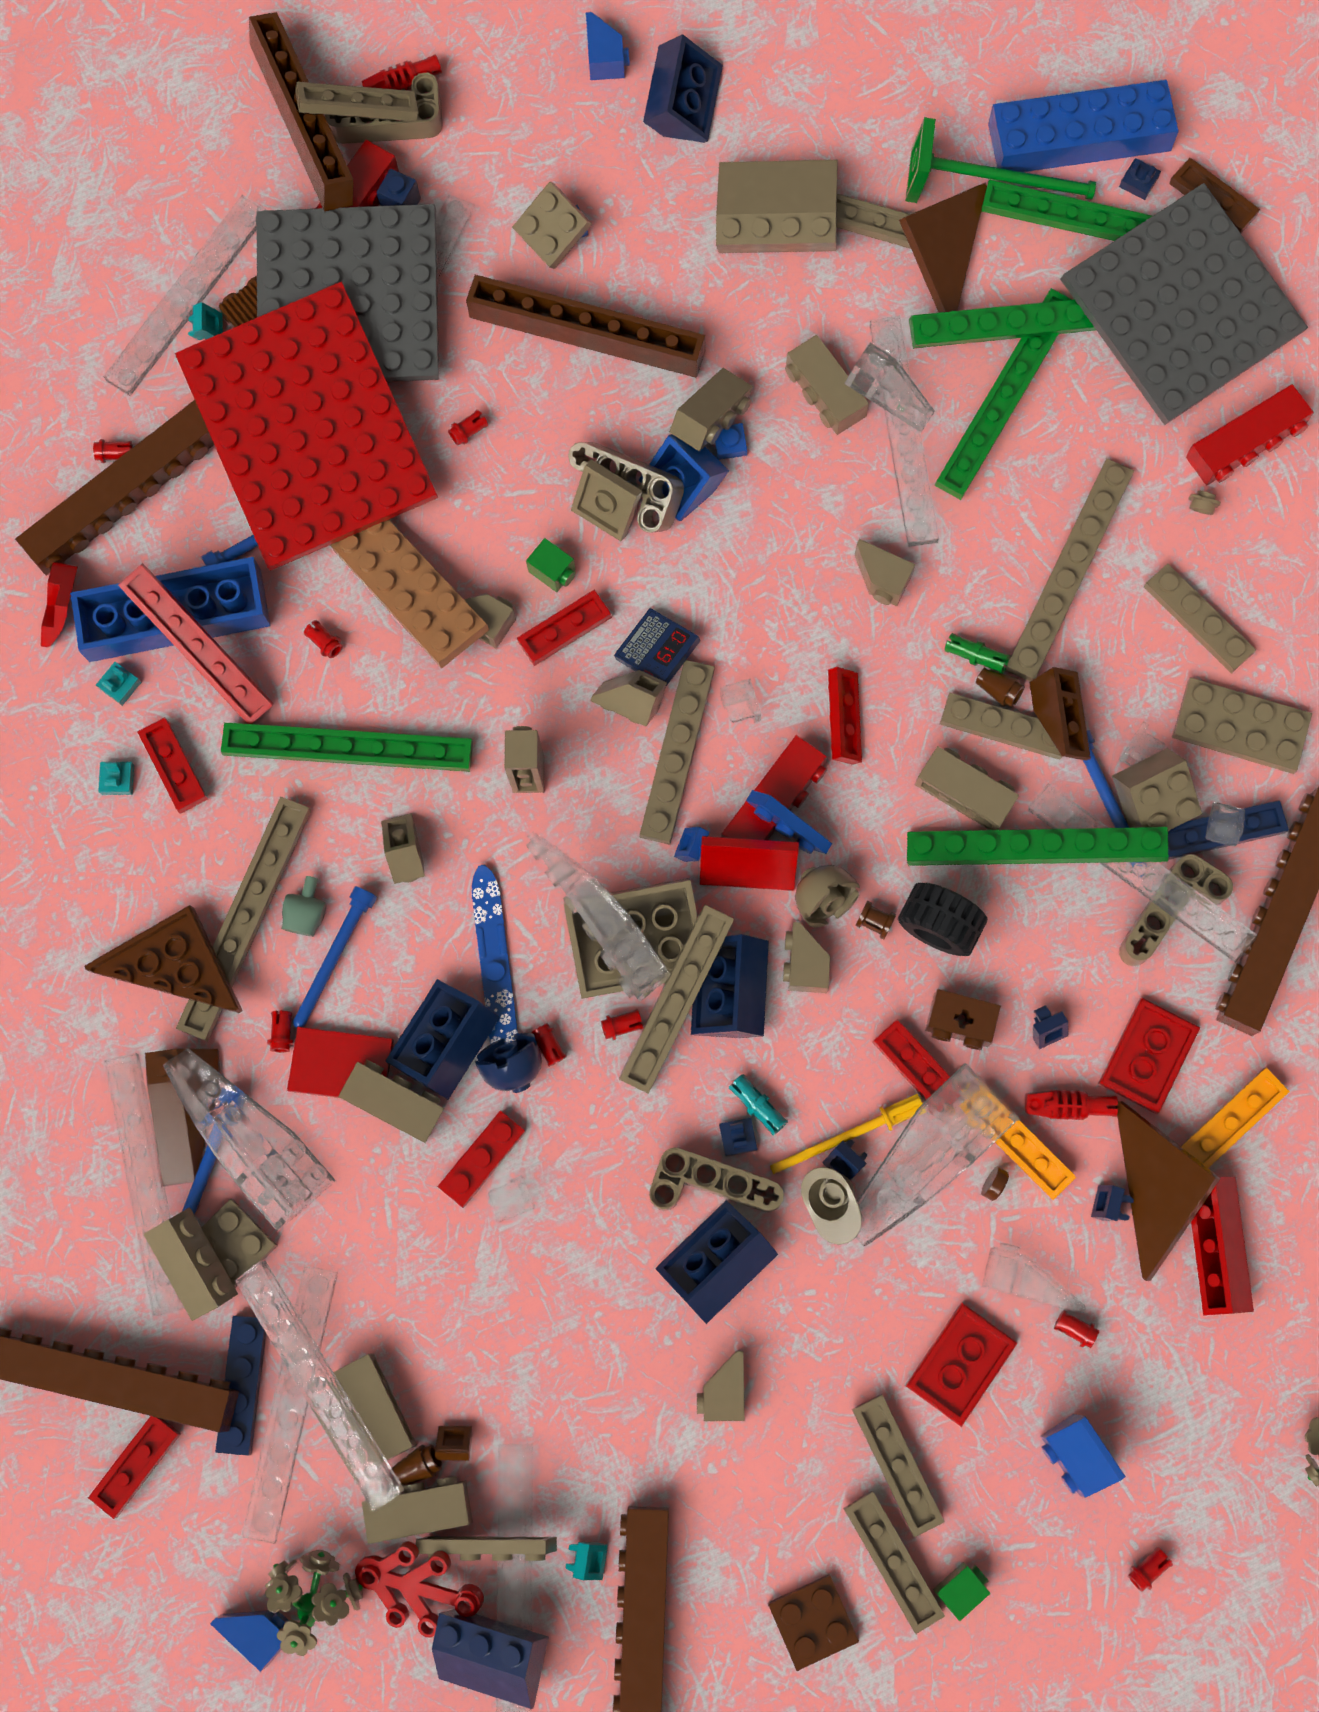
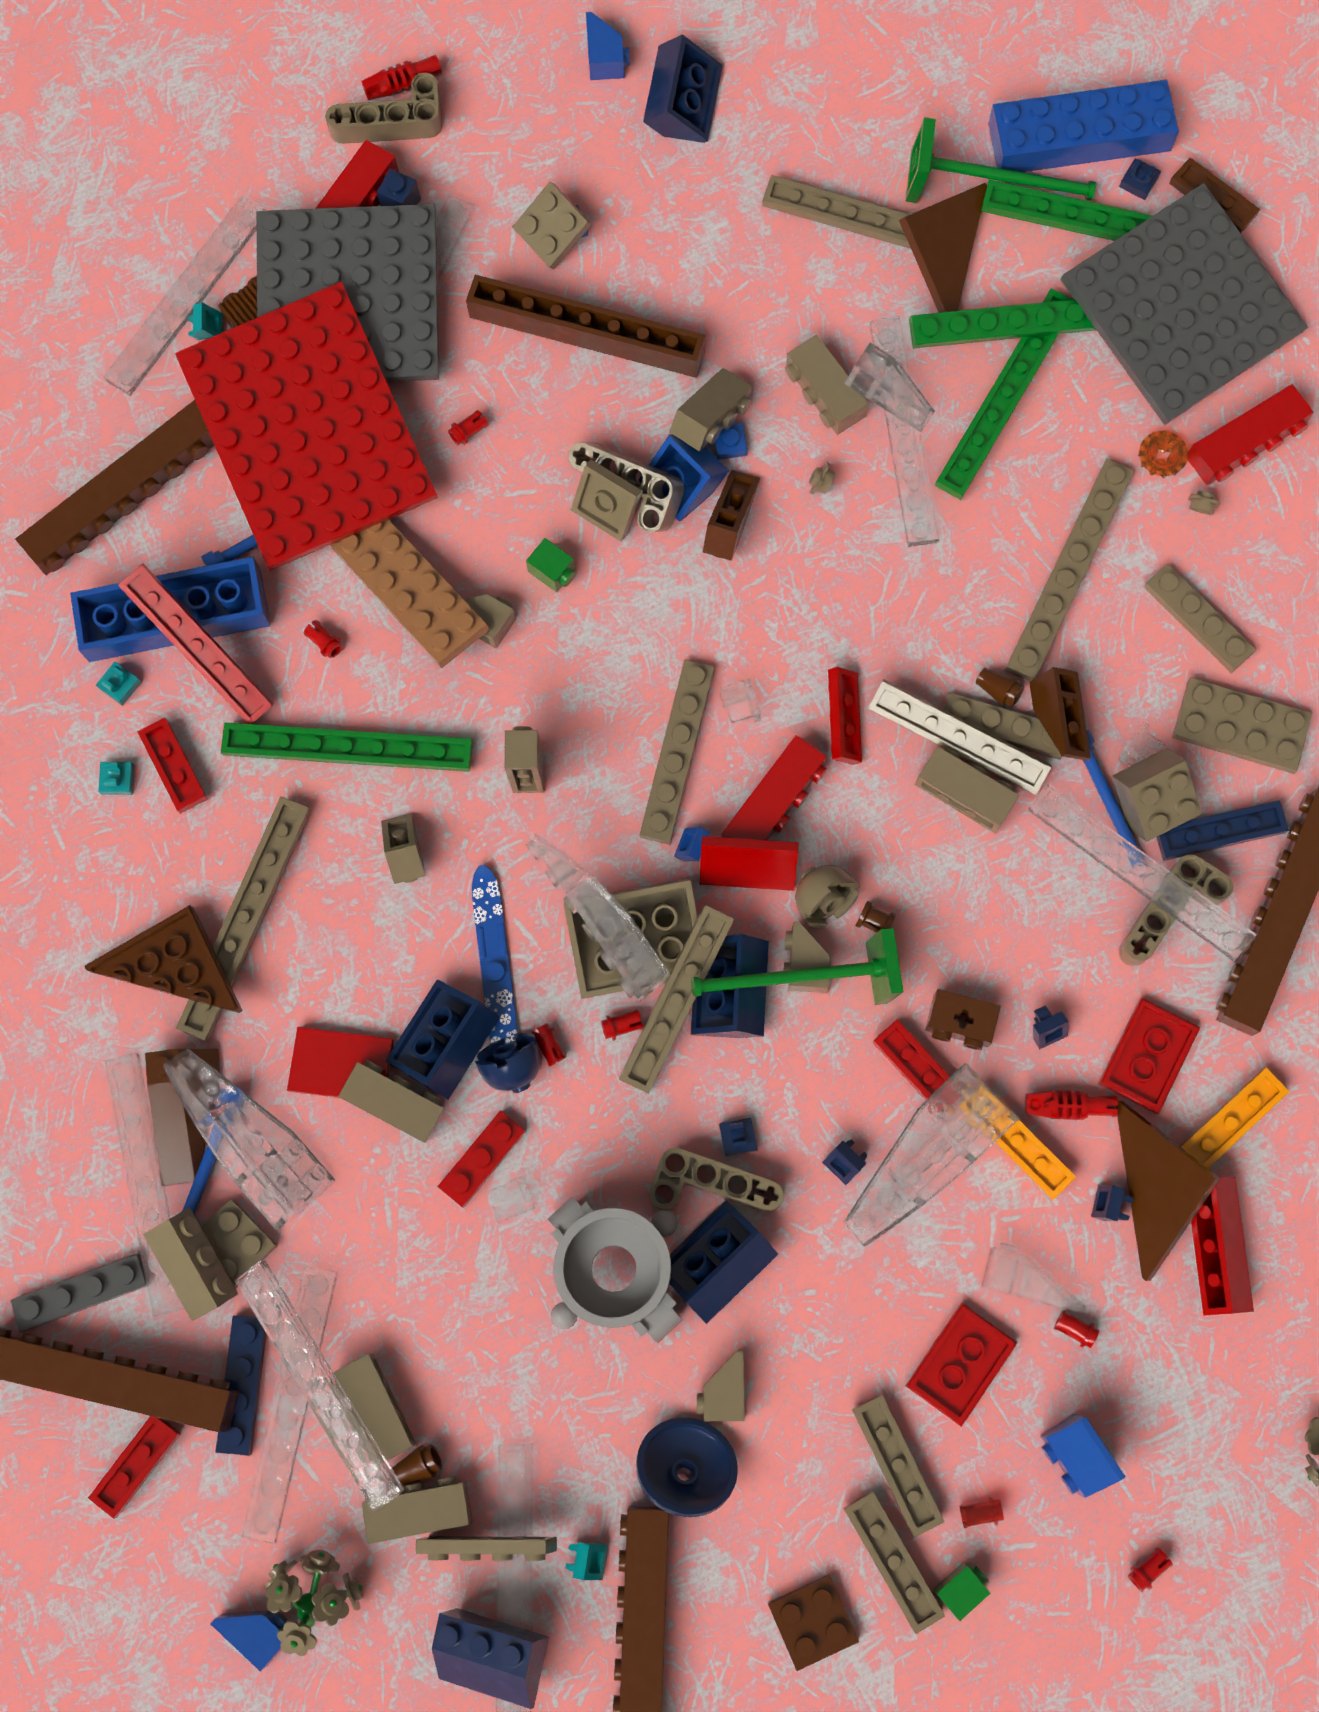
(58, 598): red slope -> none
(79, 1293): none -> dark grey plate
(110, 450): red pin -> none
(280, 1031): red pin -> none
(303, 911): sand green piece -> none
(308, 131): reddish brown brick -> none
(356, 101): dark tan plate -> none
(360, 902): blue piece -> none
(414, 1588): red plant -> none
(453, 1443): reddish brown tile -> none
(564, 627): red plate -> none
(586, 1233): none -> light grey piece
(632, 696): dark tan slope -> none
(657, 646): tile -> none
(688, 1449): none -> dark blue dish
(730, 515): none -> reddish brown slope
(758, 1104): teal pin -> none
(777, 206): dark tan slope -> none
(788, 823): blue plate -> none
(821, 479): none -> dark tan plate
(832, 1205): piece -> none
(881, 966): none -> green tile
(883, 572): dark tan slope -> none
(890, 1116): yellow piece -> none
(942, 919): black tyre -> none
(960, 736): none -> plate
(977, 653): green pin -> none
(981, 1513): none -> clear red pin
(995, 1183): reddish brown tile -> none
(1038, 846): green plate -> none
(1166, 442): none -> clear orange gear
(1225, 824): clear slope -> none

